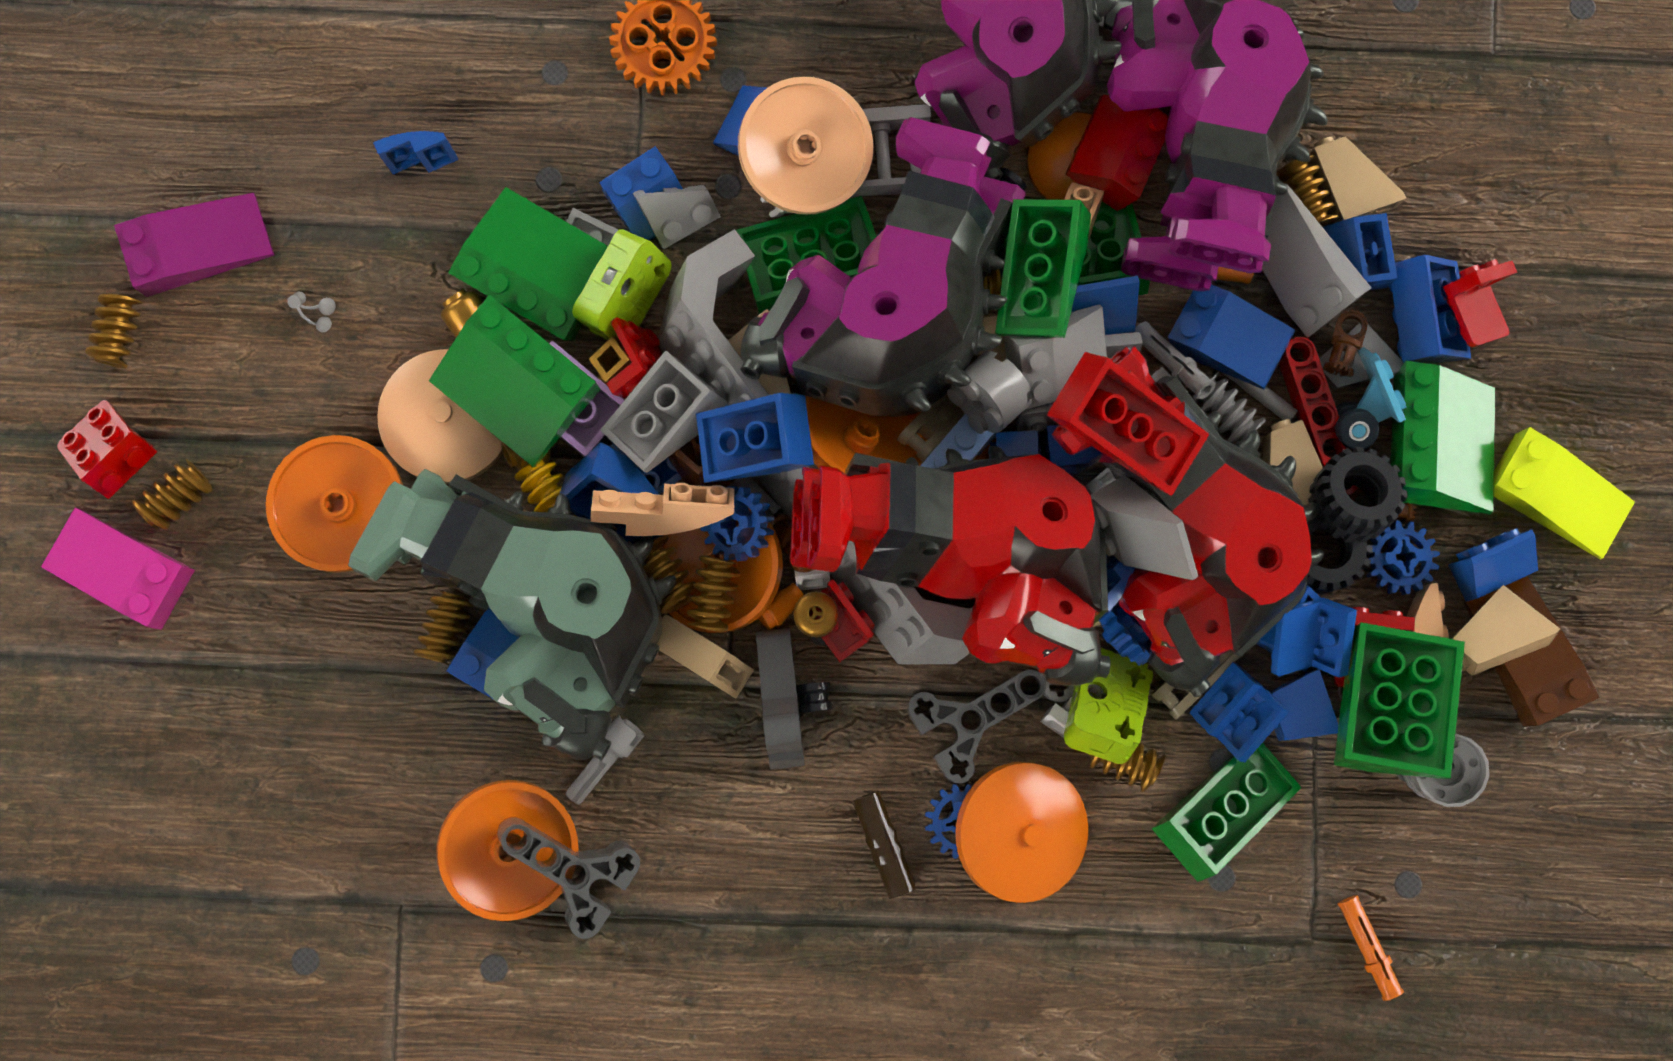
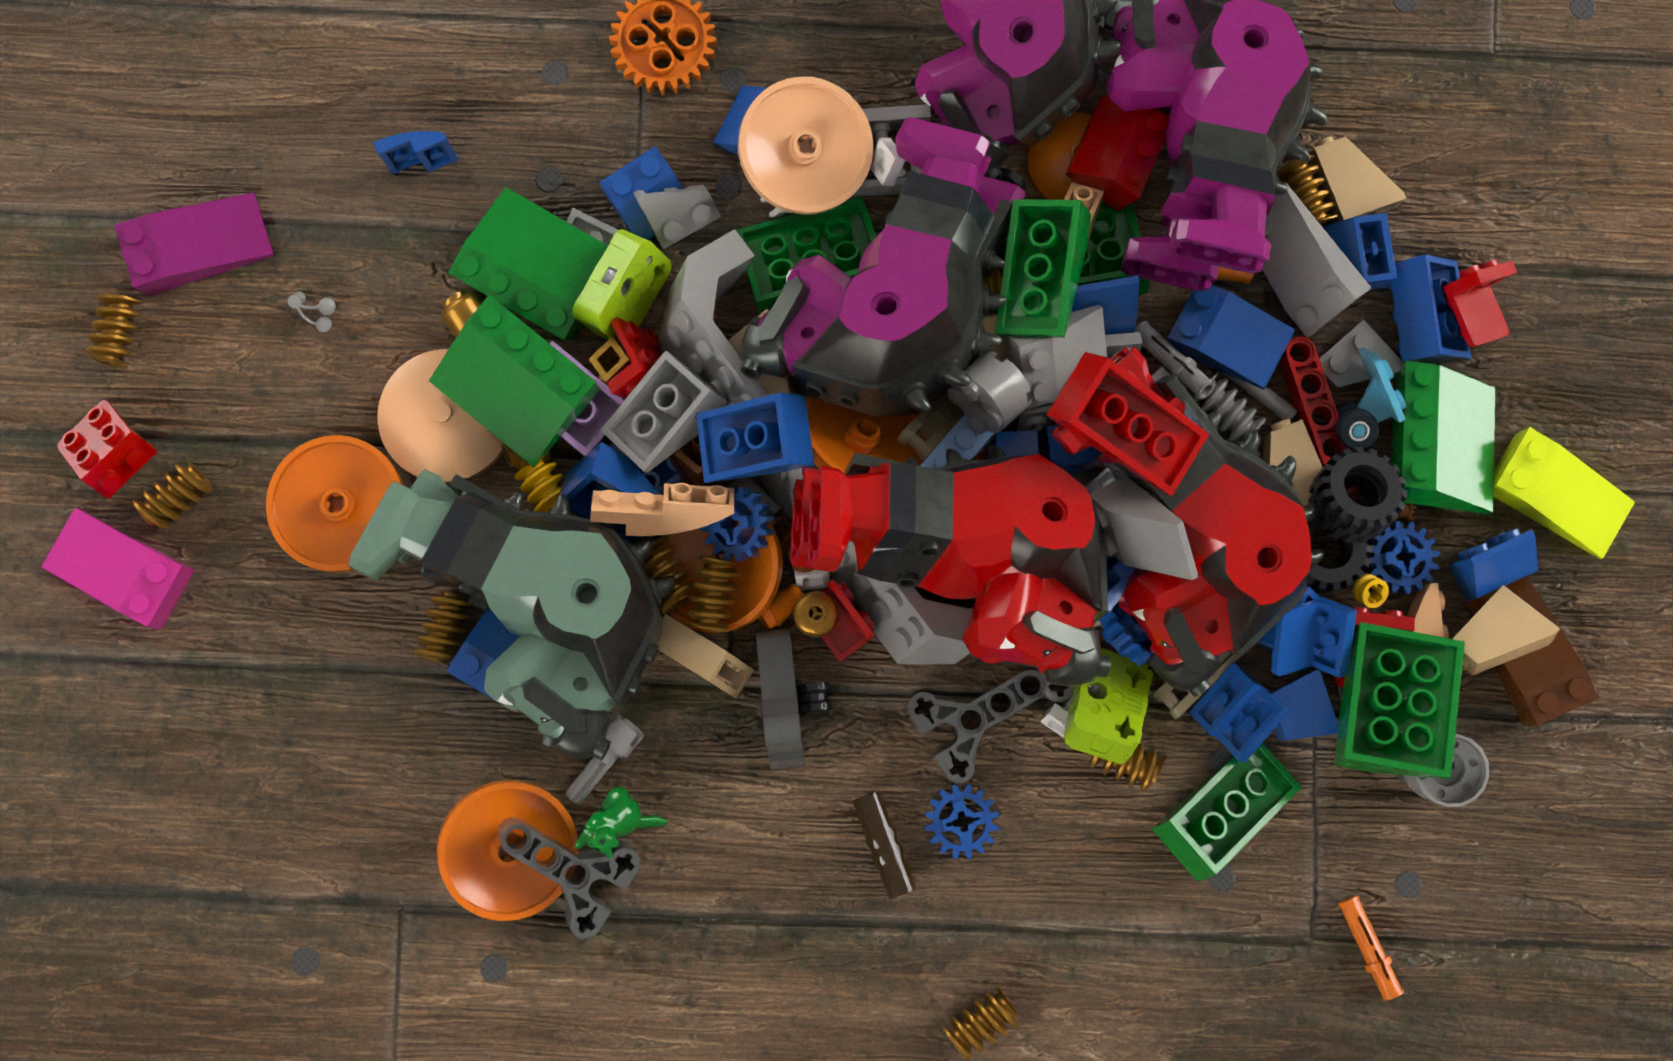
(615, 819): none -> green animal
(886, 162): none -> white tile
(982, 1024): none -> pearl gold piece
(1021, 832): orange dish -> none
(1346, 343): reddish brown connector -> none
(1377, 585): none -> yellow bush

